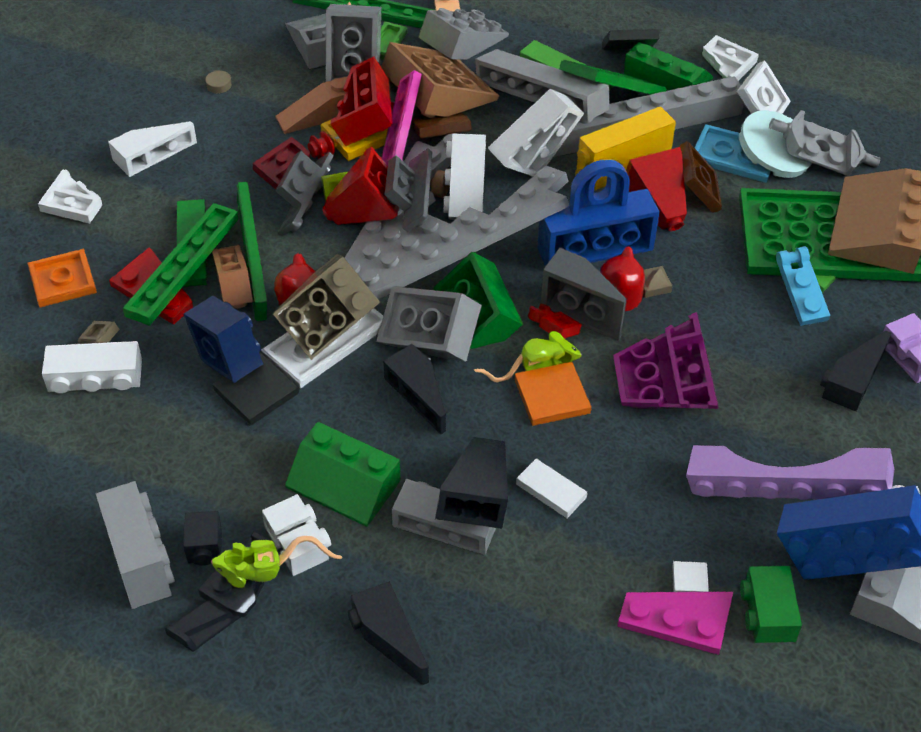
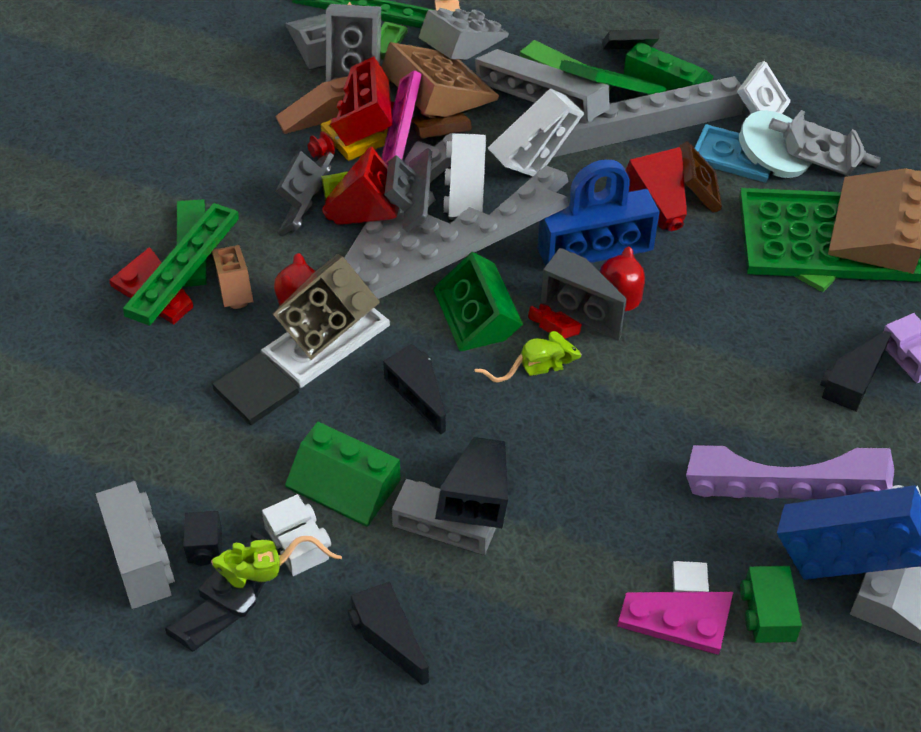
(61, 278): orange tile -> none
(70, 199): white wing -> none
(92, 366): white brick -> none
(99, 332): dark tan tile -> none
(148, 146): white slope -> none
(218, 81): dark tan tile -> none
(224, 338): dark blue brick -> none
(251, 252): green tile -> none
(276, 162): dark red wing -> none
(431, 321): light grey slope -> none
(438, 184): medium nougat tile -> none
(551, 488): white tile -> none
(552, 393): orange tile -> none
(627, 140): yellow brick -> none
(656, 282): dark tan tile -> none
(667, 370): magenta wedge -> none
(729, 57): white wing -> none
(802, 286): medium azure plate -> none

